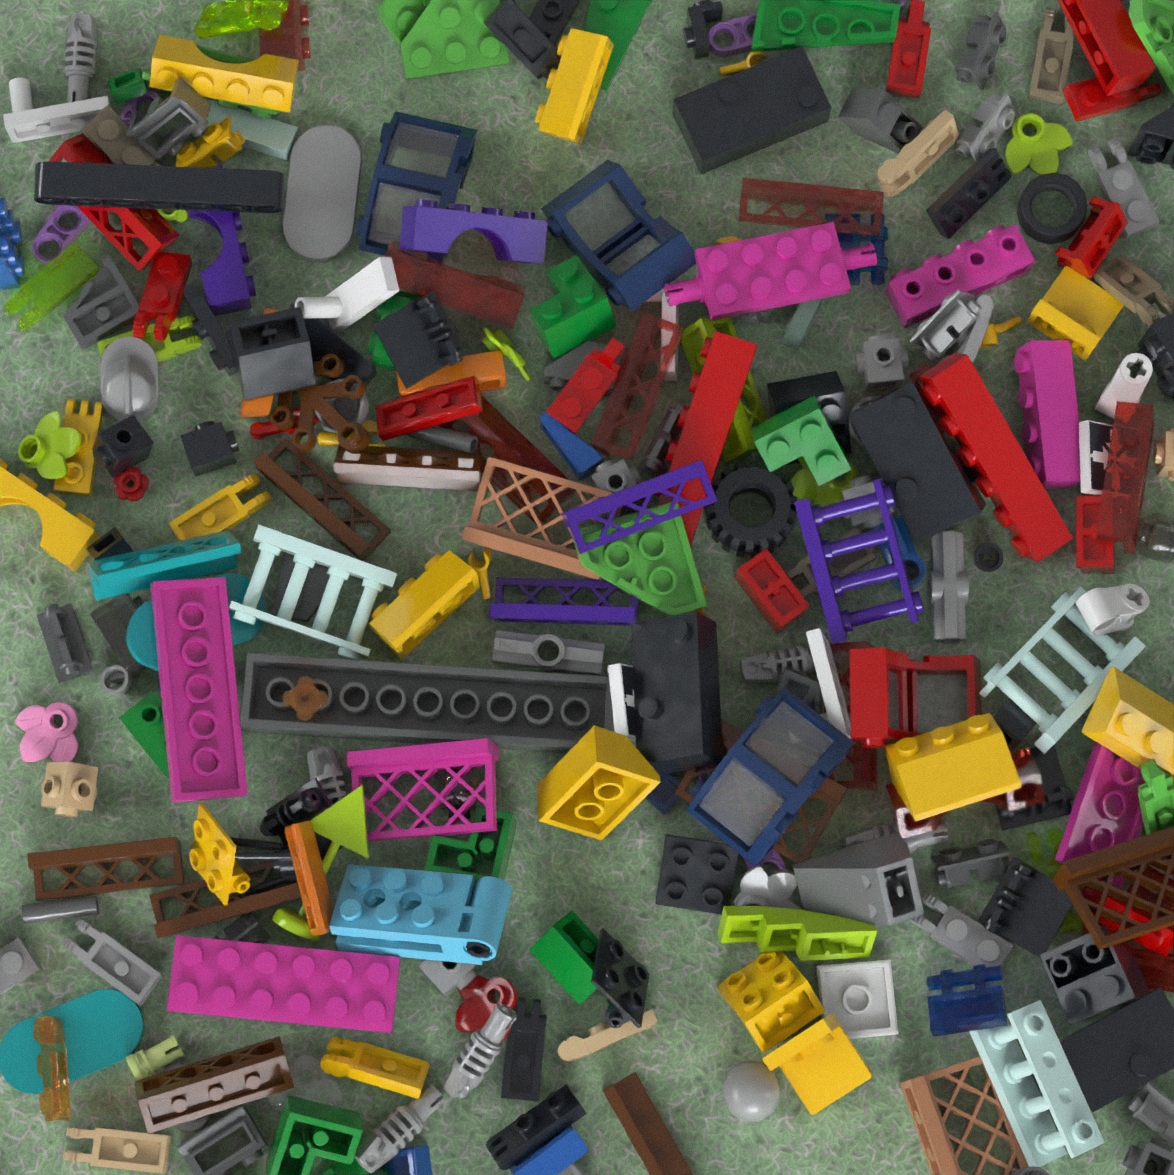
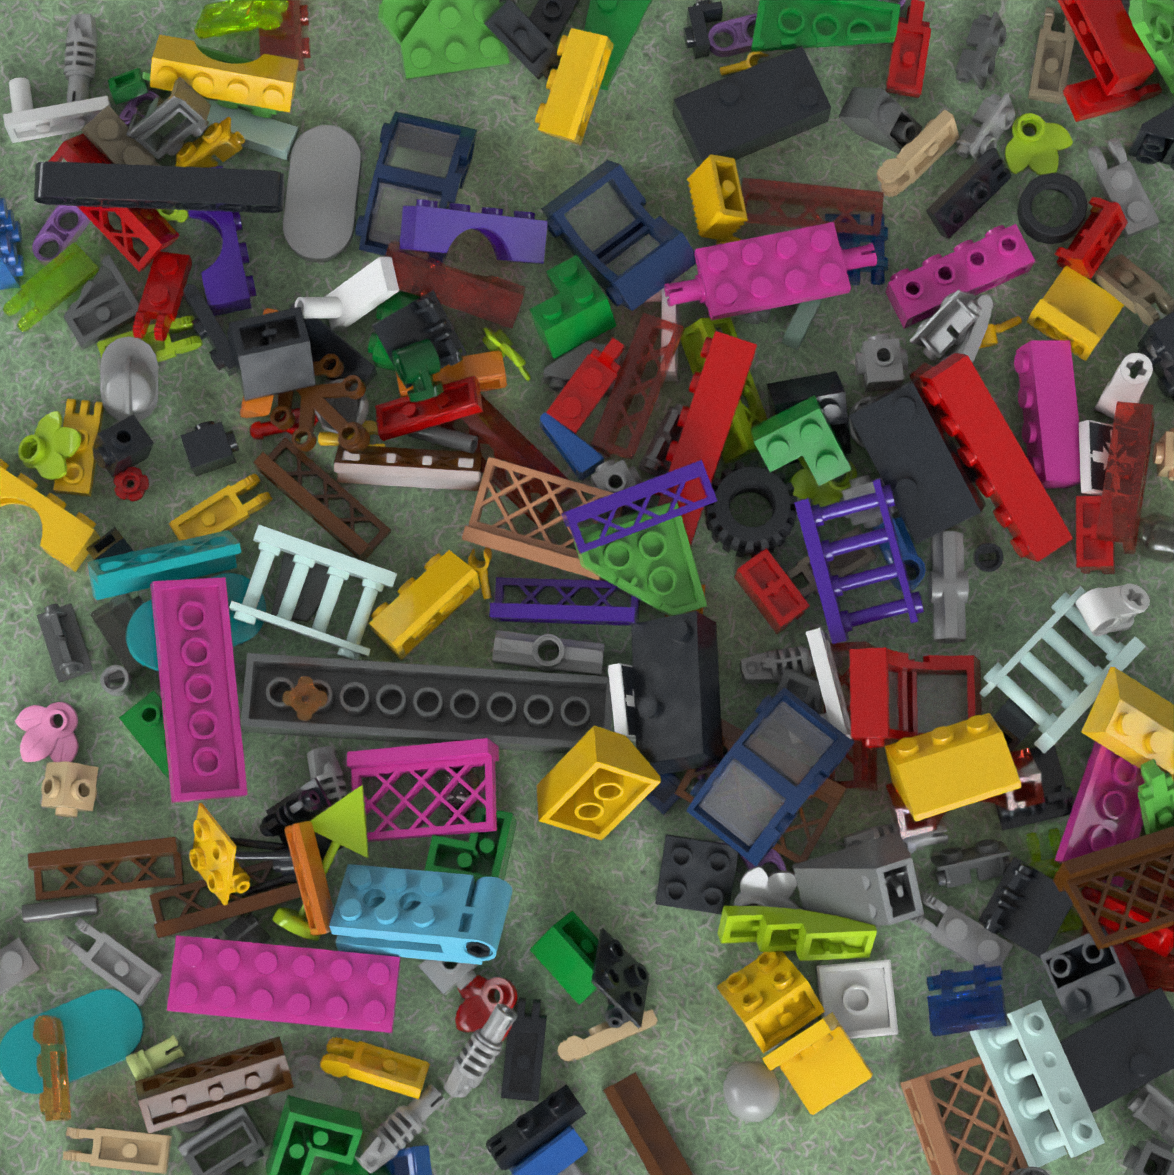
(416, 366): none -> dark green piece
(717, 198): none -> yellow brick

